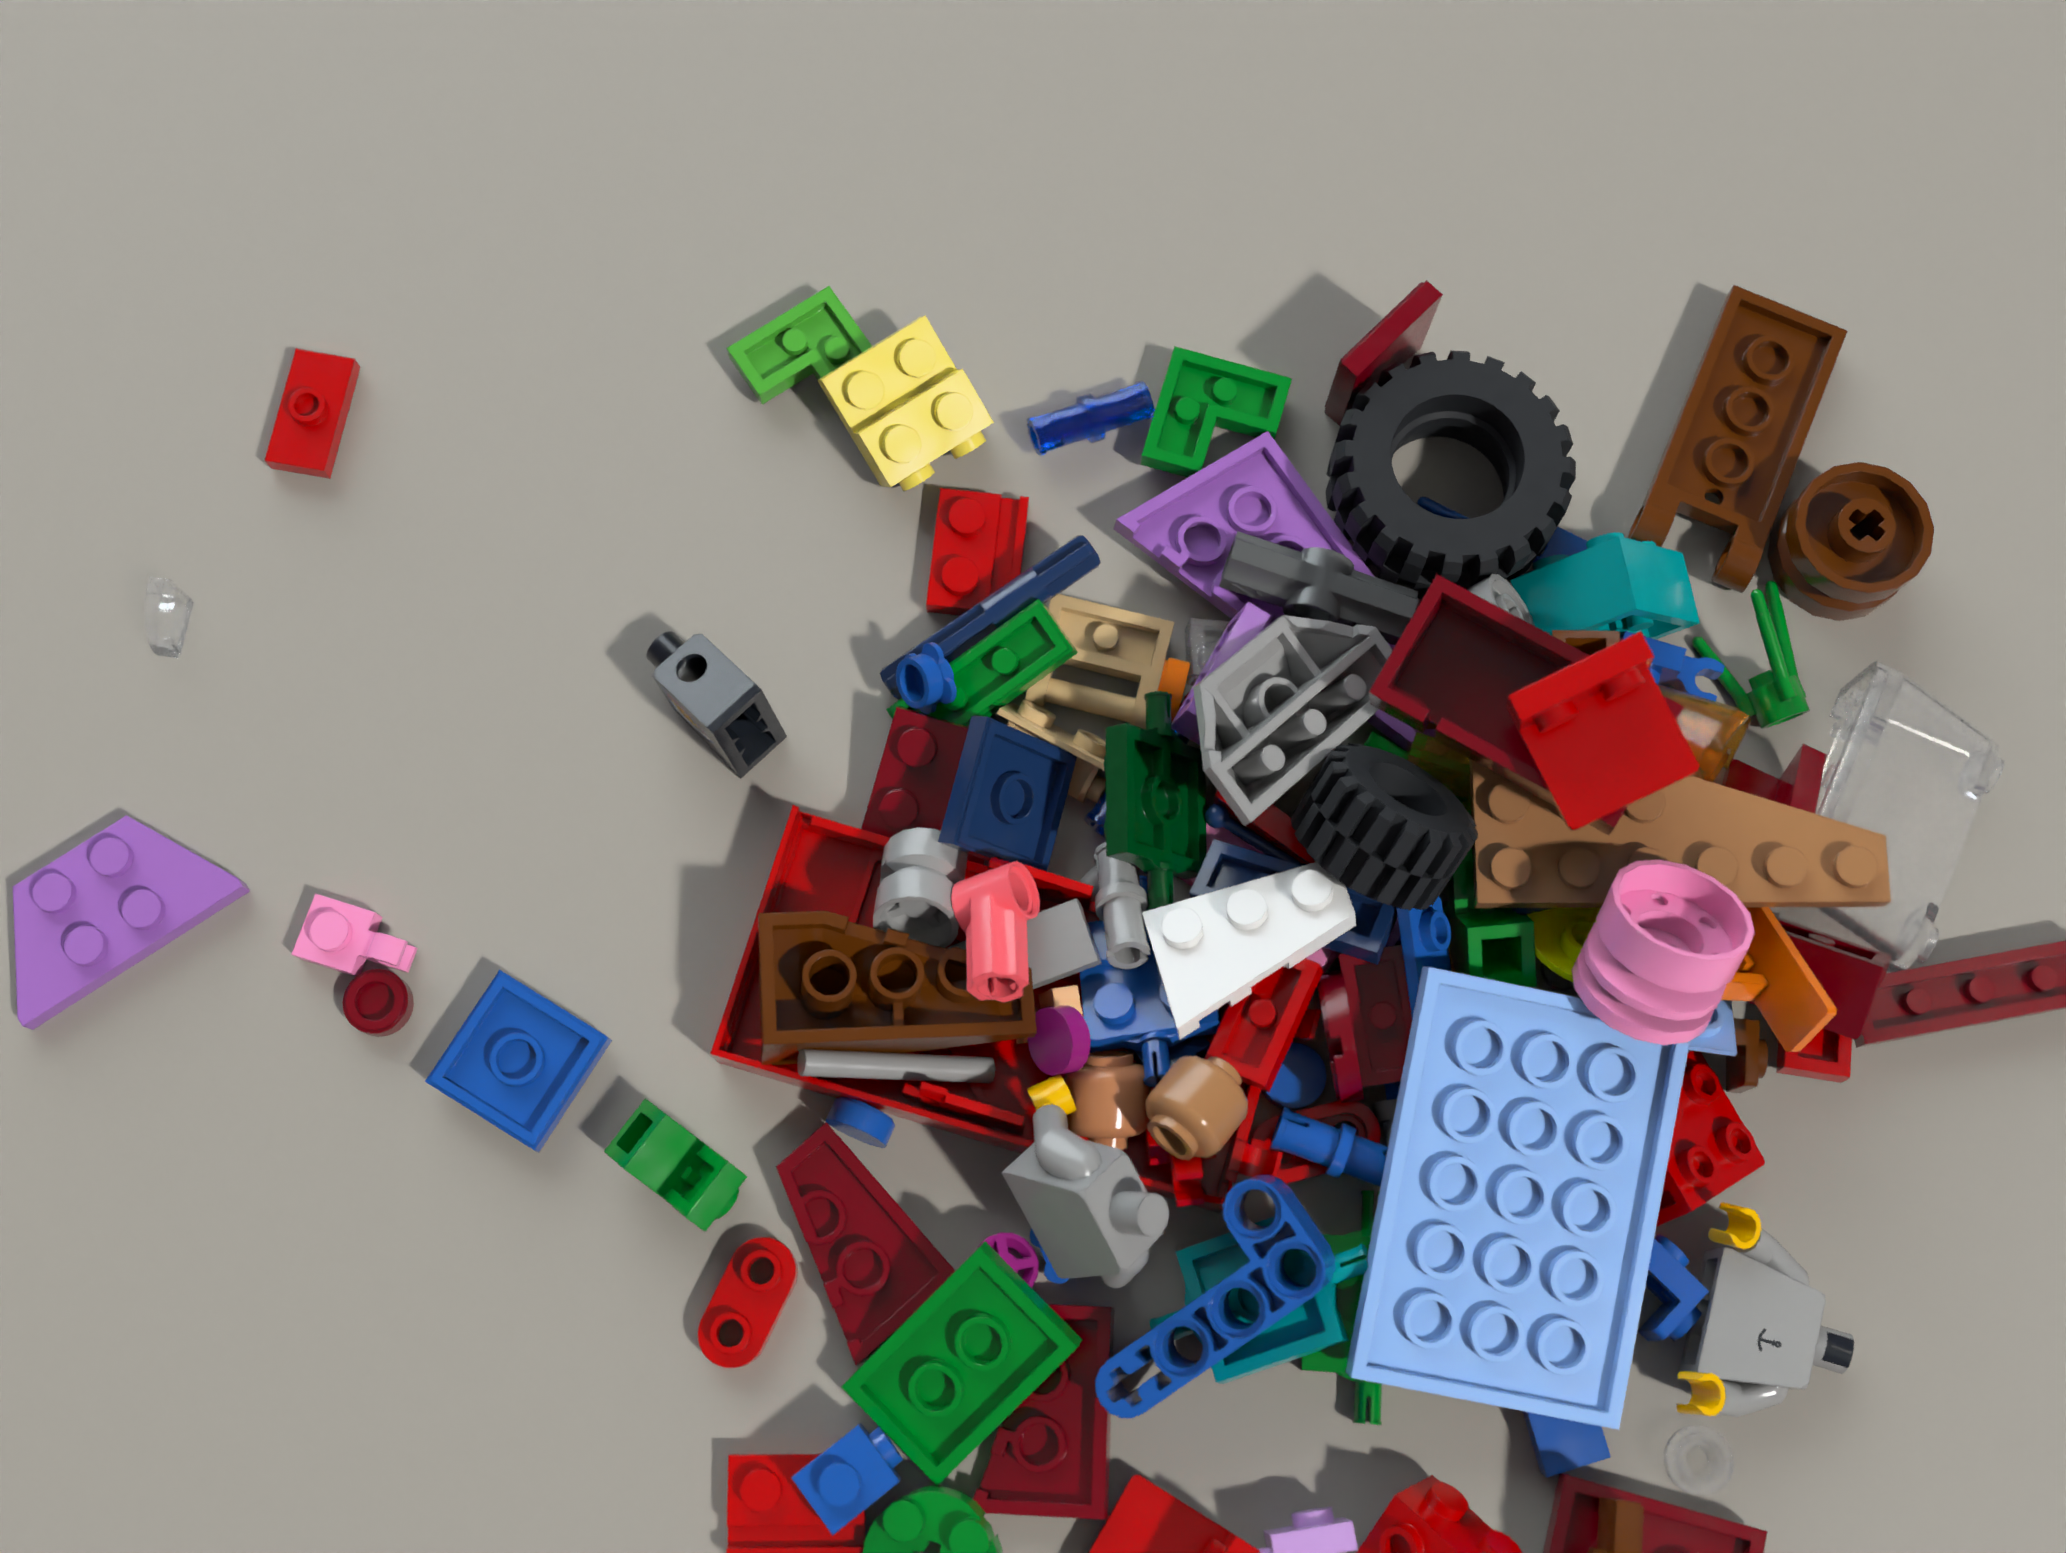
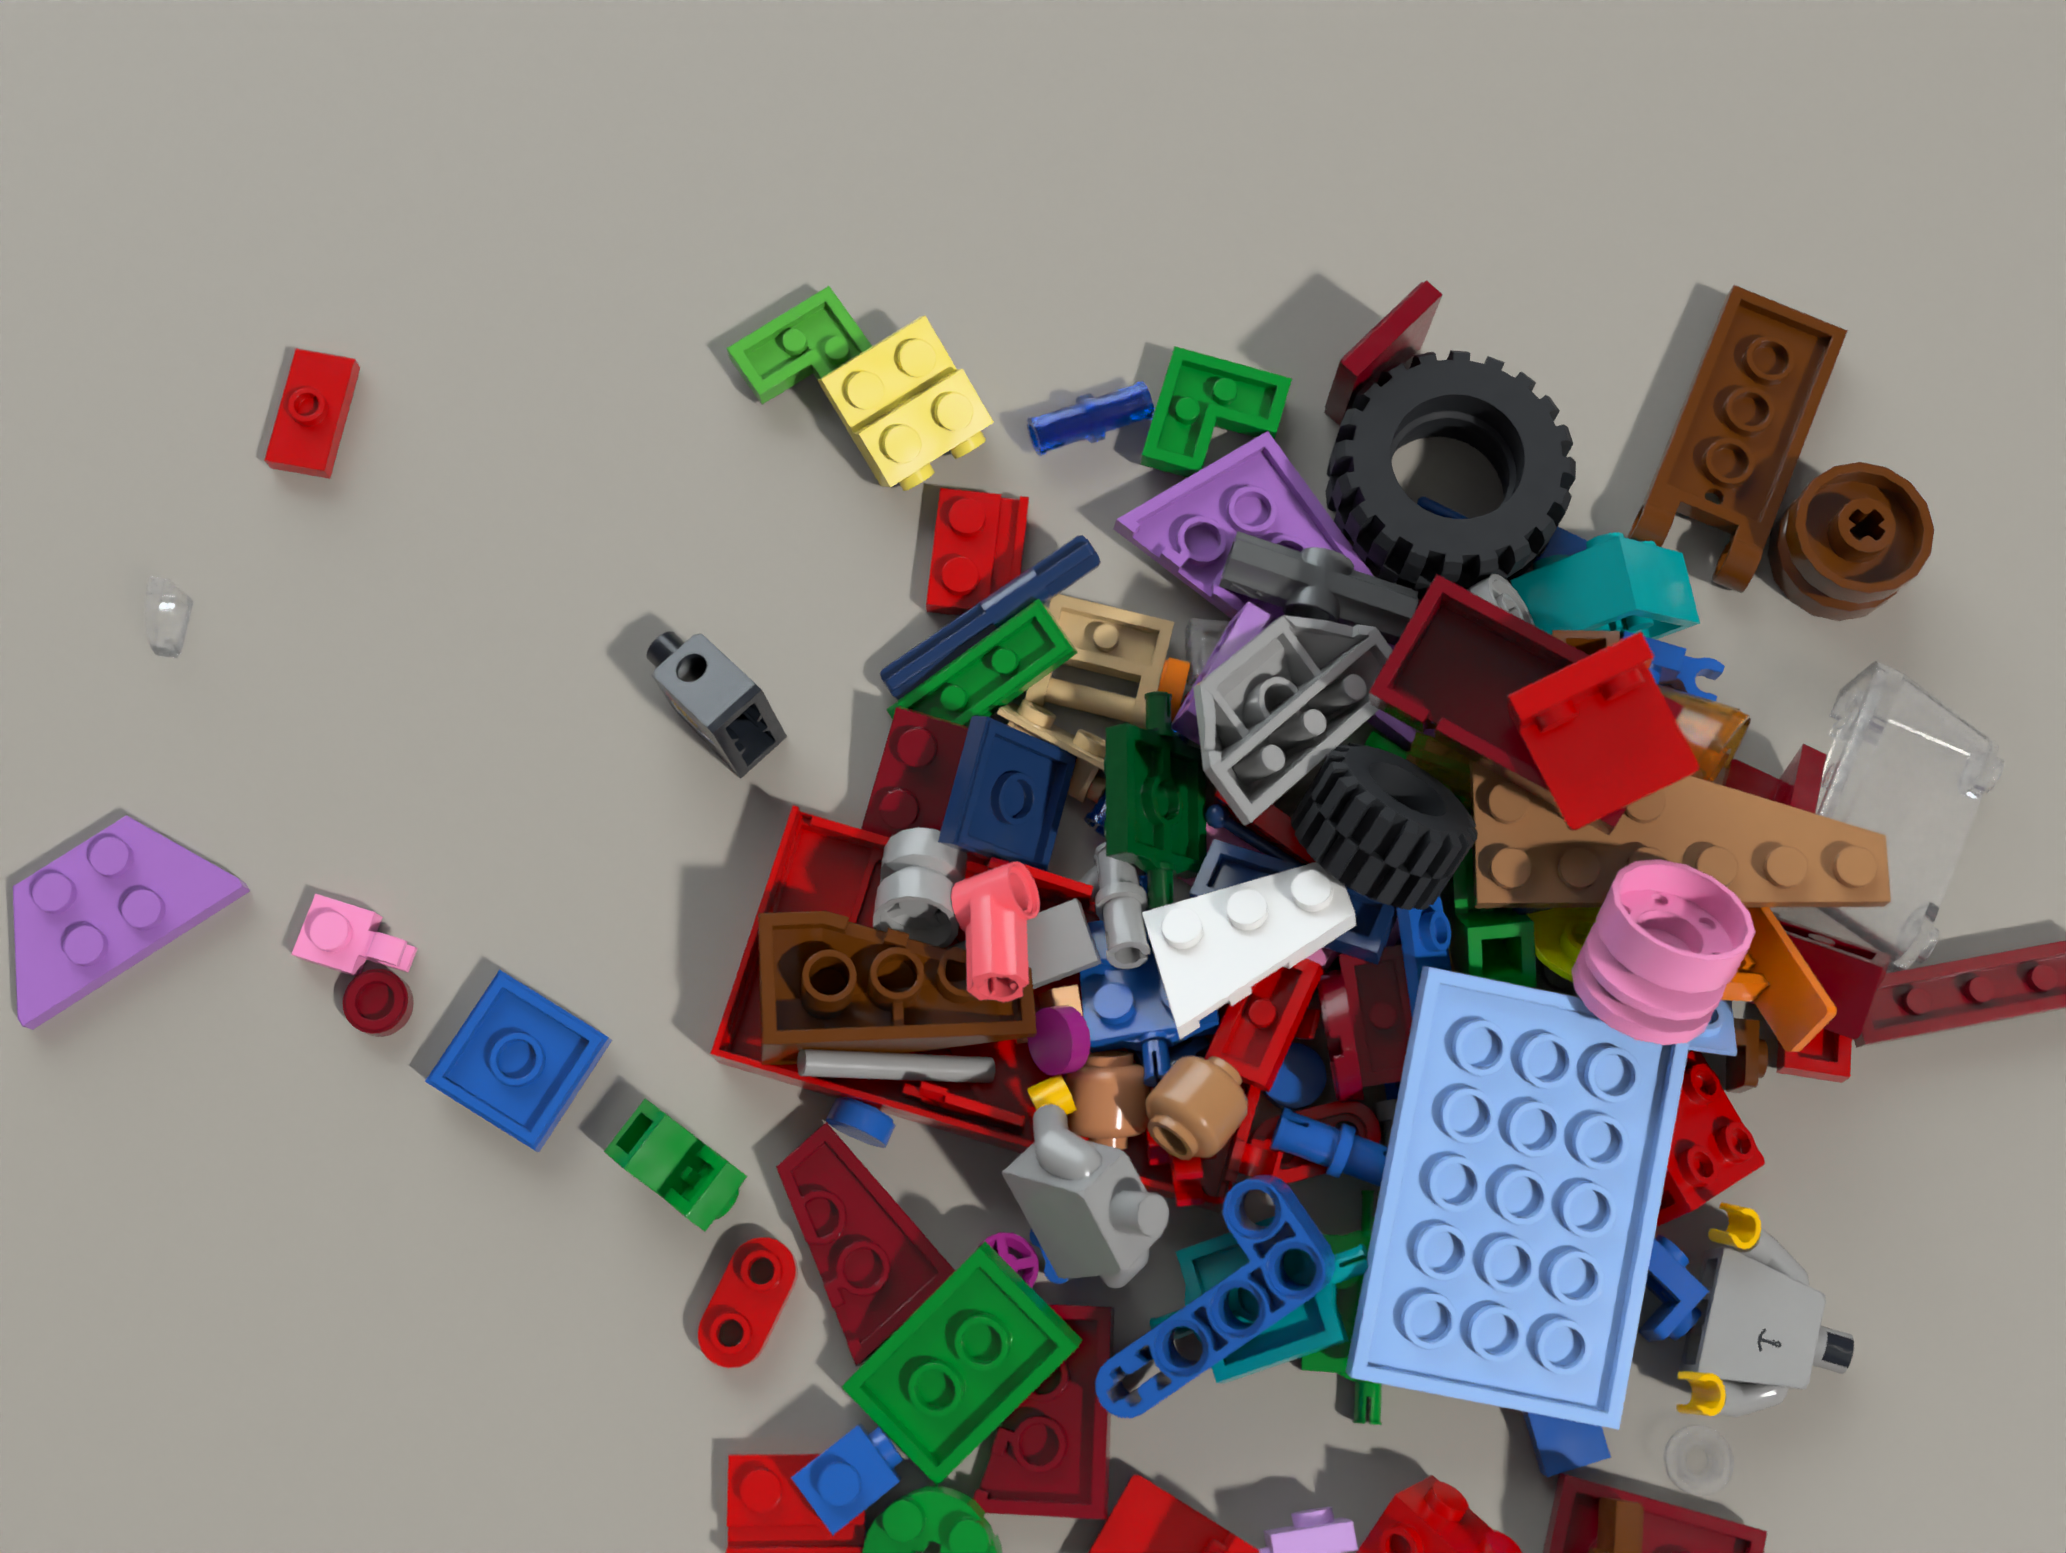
(926, 679): blue plate -> none
(1777, 692): green plant -> none

